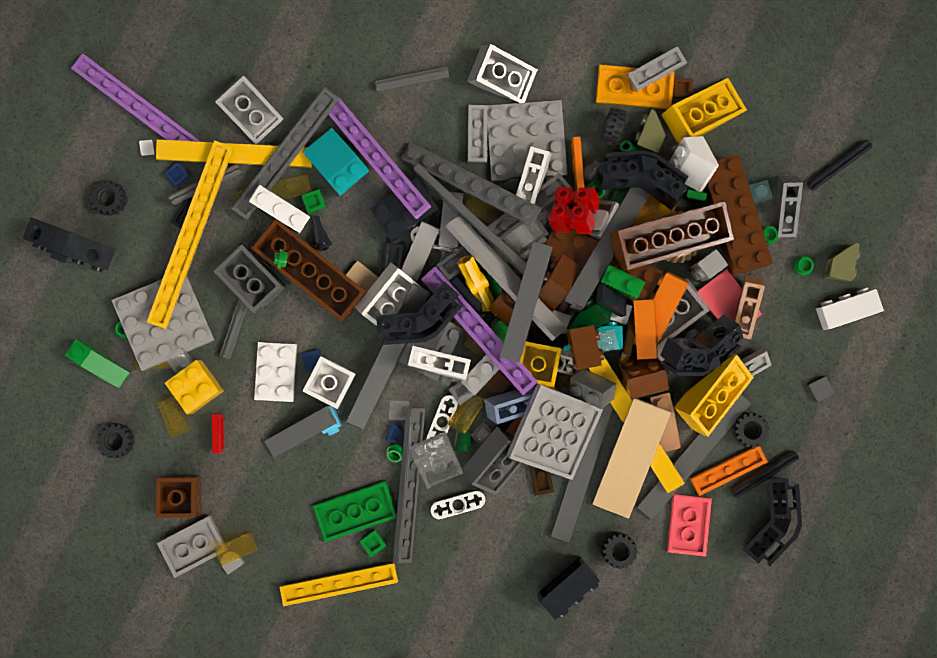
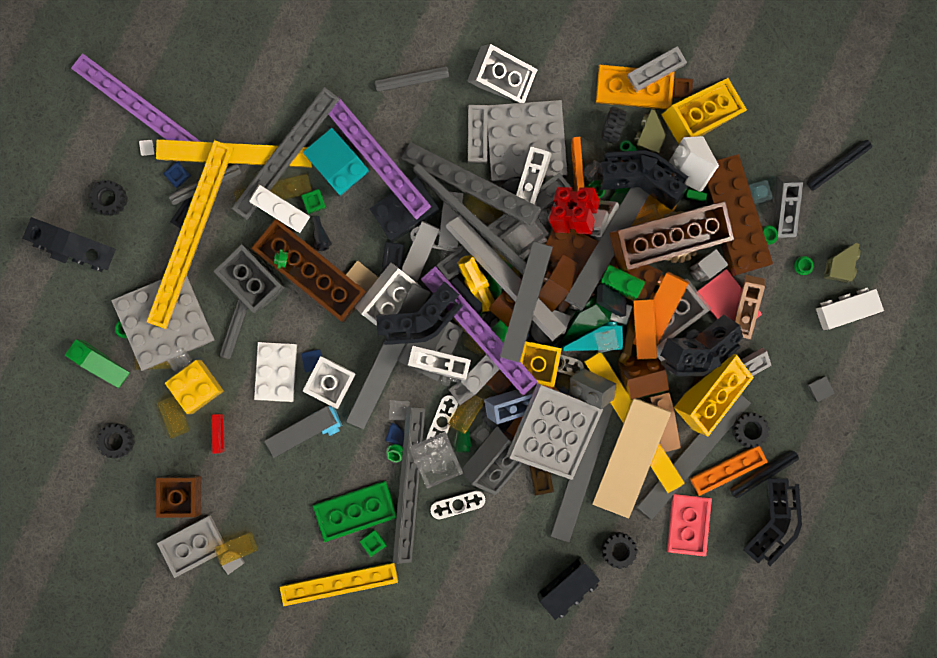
(248, 109): light grey slope -> none
(584, 347): reddish brown brick -> none

